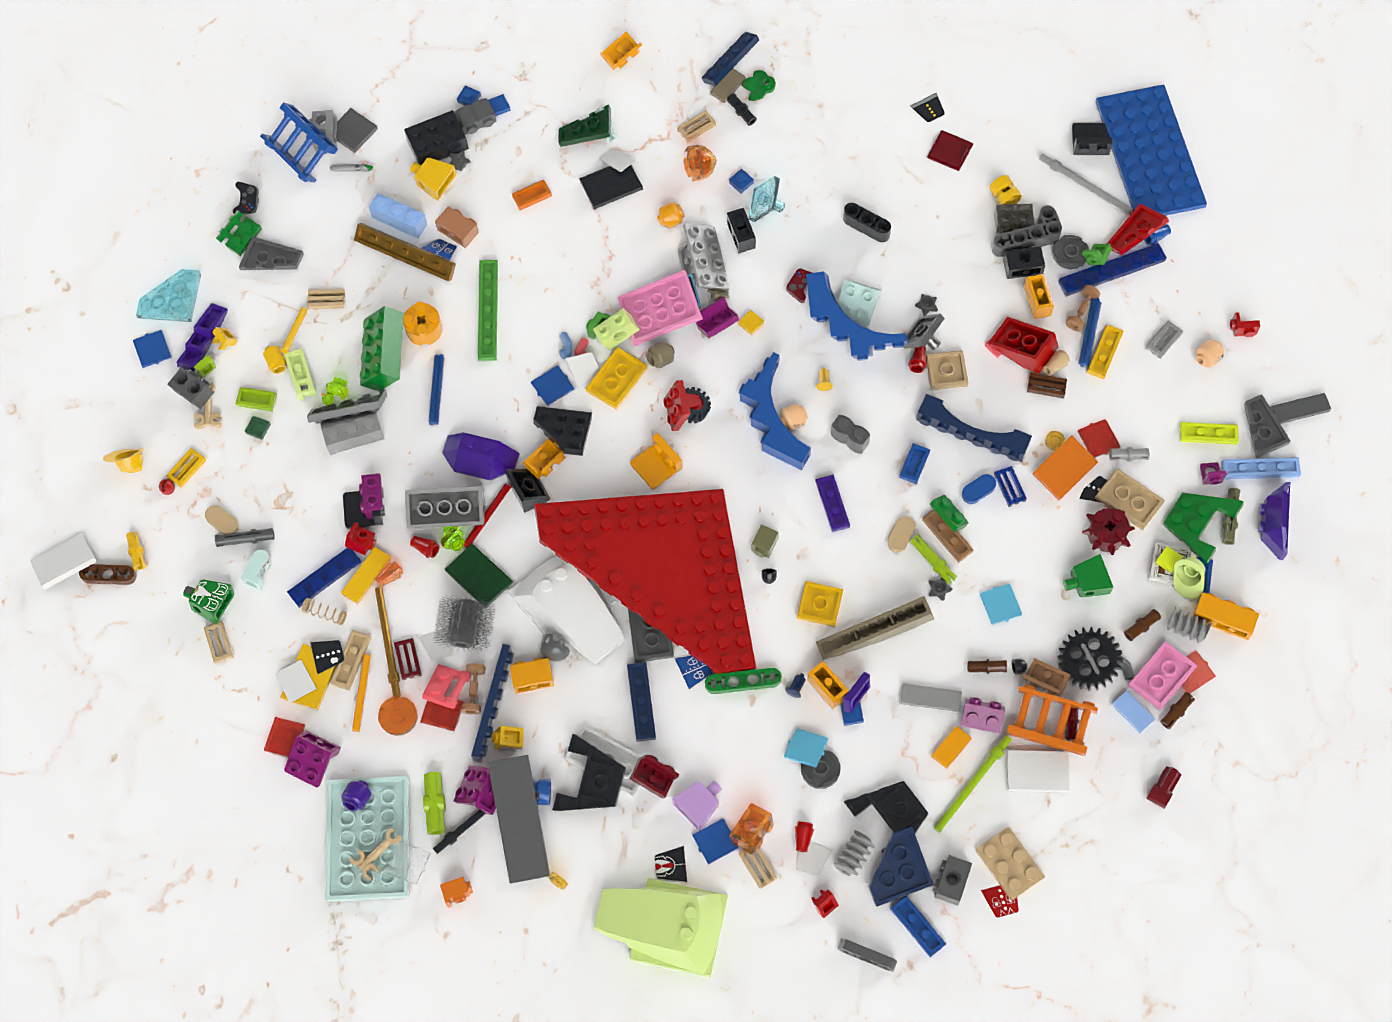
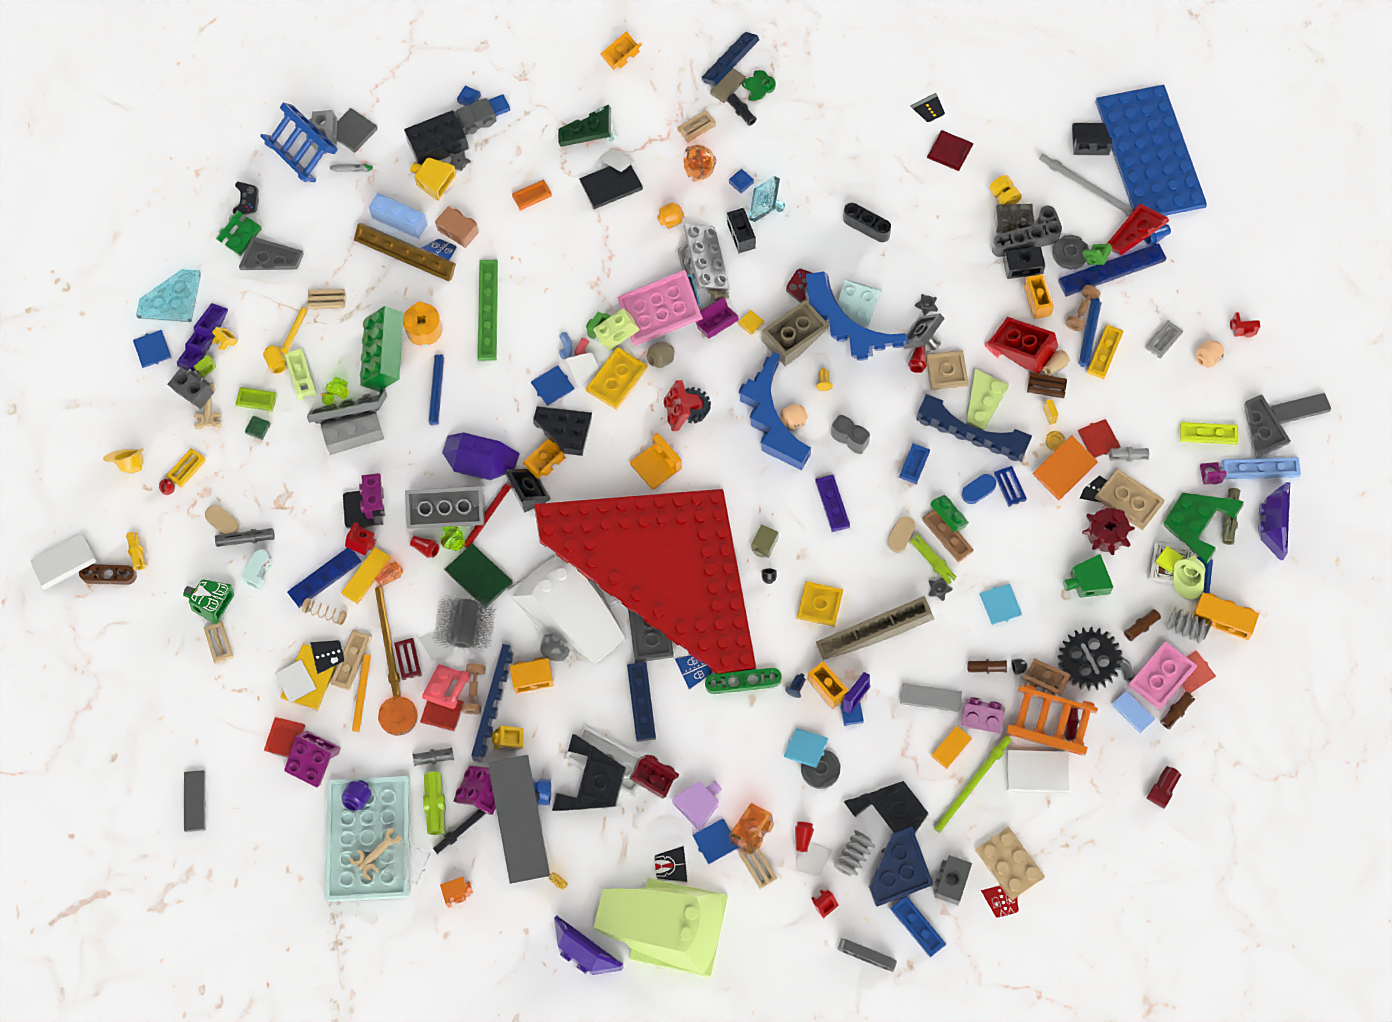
(194, 801): none -> dark grey tile
(433, 756): none -> dark grey pin
(583, 951): none -> dark purple wedge
(794, 332): none -> dark tan slope
(984, 399): none -> yellowish green wing
(1050, 411): none -> yellow tile

